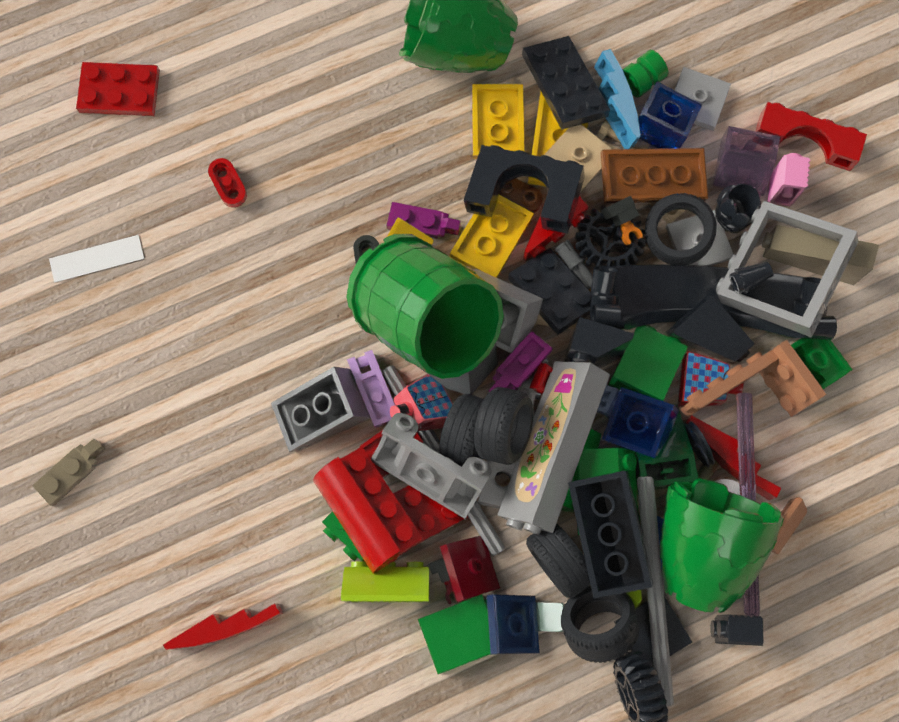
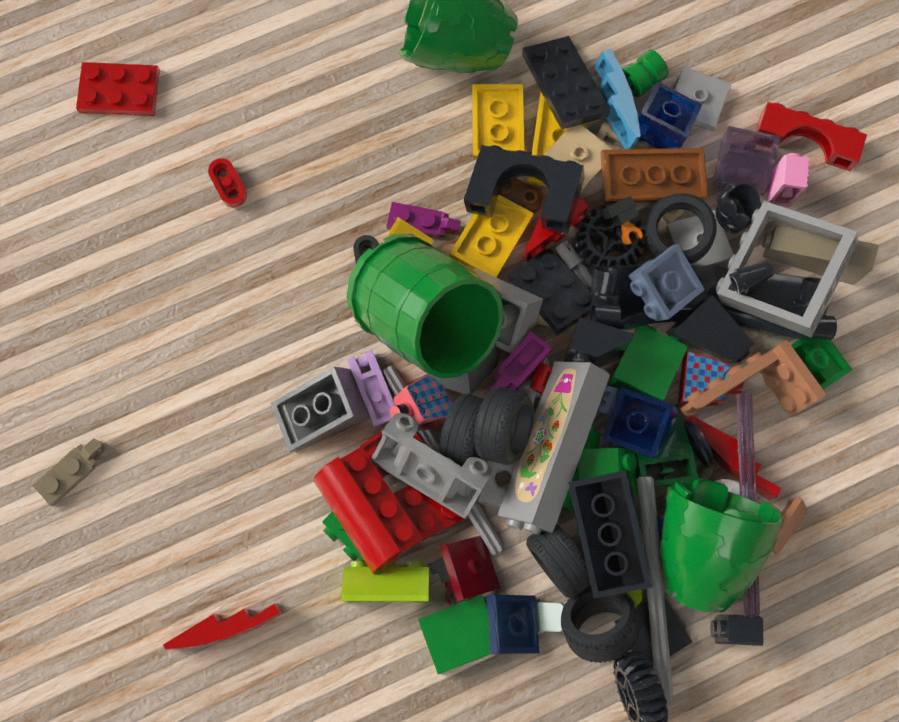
(96, 258): white sticker -> none
(666, 284): none -> sand blue plate

